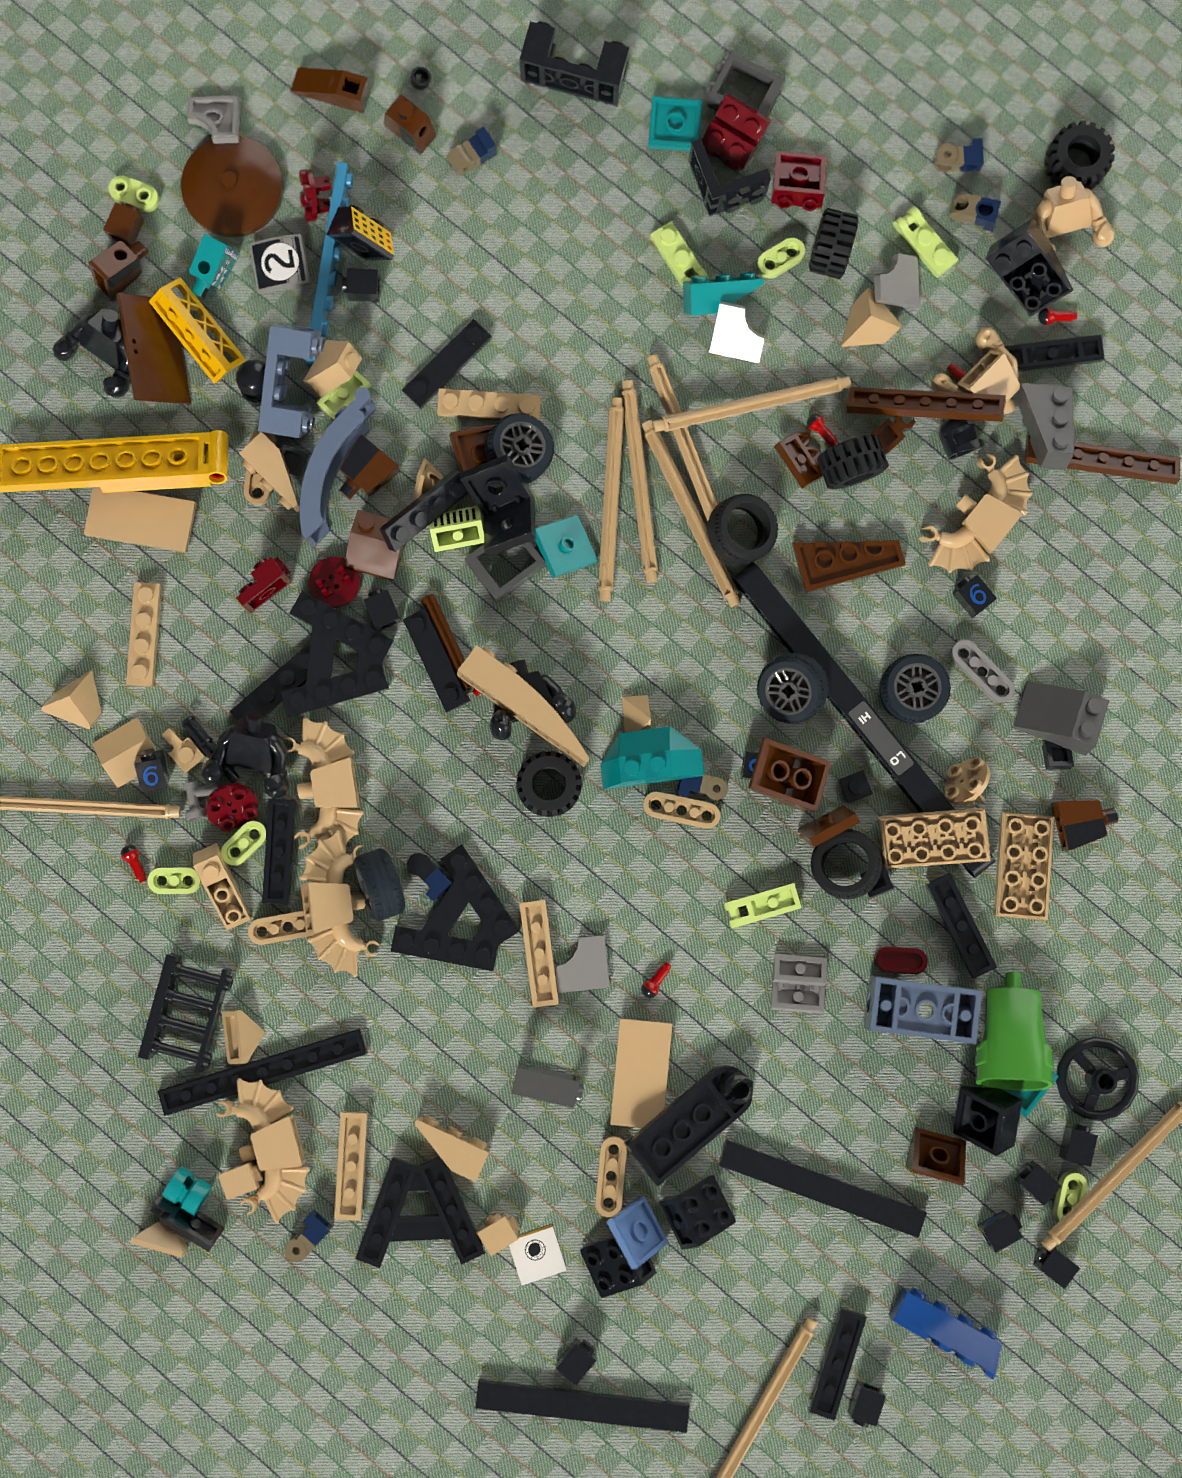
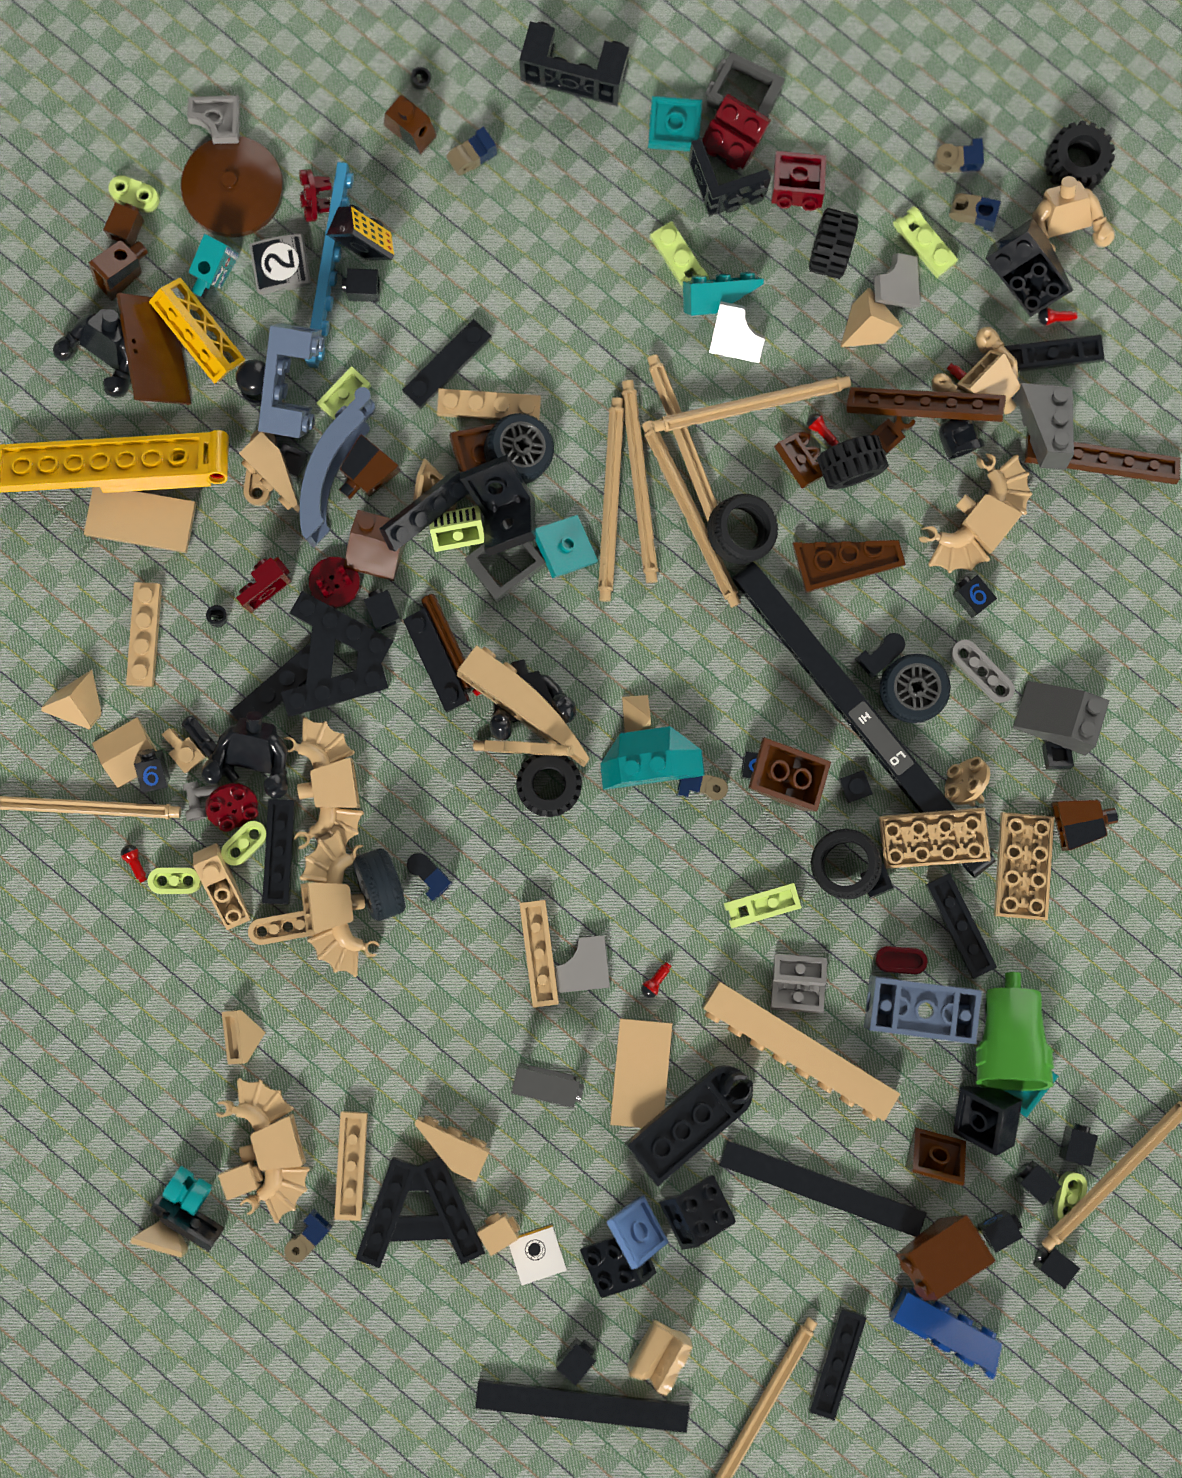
(159, 1019): black fence -> none
(216, 612): none -> black hinge
(268, 1069): black tile -> none
(332, 87): reddish brown slope -> none
(332, 367): tan slope -> none
(433, 939): black plate -> none
(523, 747): none -> tan piece
(611, 1188): tan plate -> none
(660, 1356): none -> tan piece
(693, 807): tan plate -> none
(780, 259): yellowish green plate -> none
(801, 1051): none -> tan brick
(802, 698): wheel -> none
(828, 825): reddish brown plate -> none
(866, 1404): black brick -> none
(889, 649): none -> black leg
(944, 1256): none -> reddish brown slope
(1108, 1081): black piece -> none

